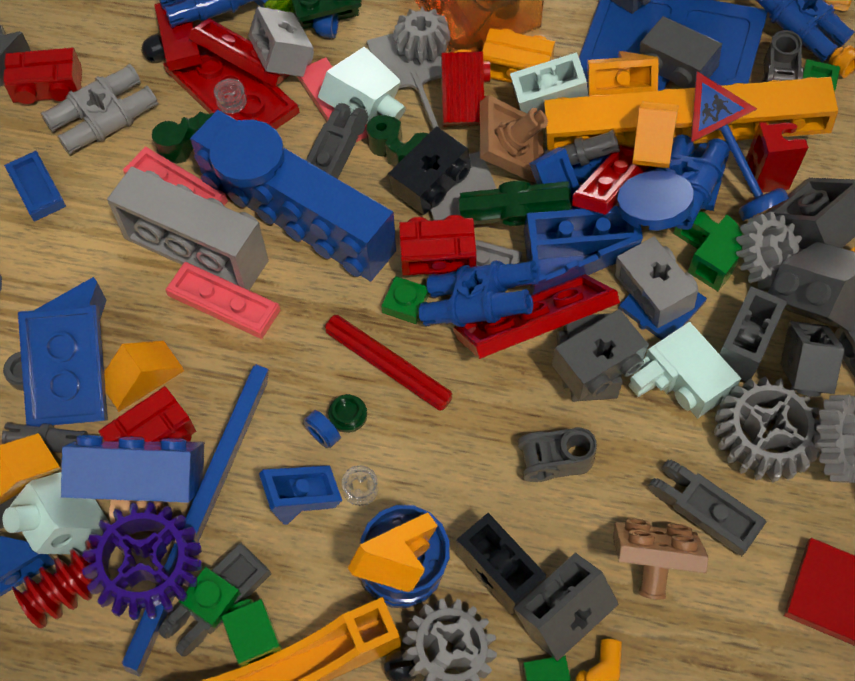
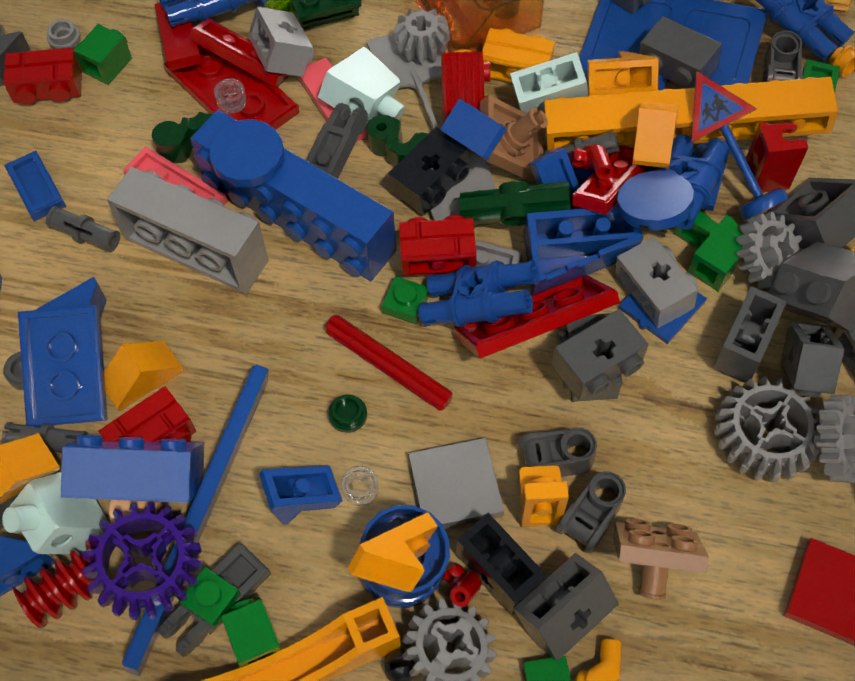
(63, 34): none -> light grey plate
(83, 228): none -> dark grey pin
(99, 109): light grey pin -> none
(103, 54): none -> green brick
(153, 48): black hinge -> none
(223, 300): coral tile -> none
(321, 429): blue tile -> none
(326, 26): blue hinge -> none
(456, 482): none -> light grey tile
(463, 584): none -> red arm
(473, 129): none -> blue slope
(542, 496): none -> light orange slope
(591, 517): none -> dark grey piece
(592, 158): none -> red arm
(689, 368): light aqua hinge -> none
(709, 507): dark grey hinge -> none

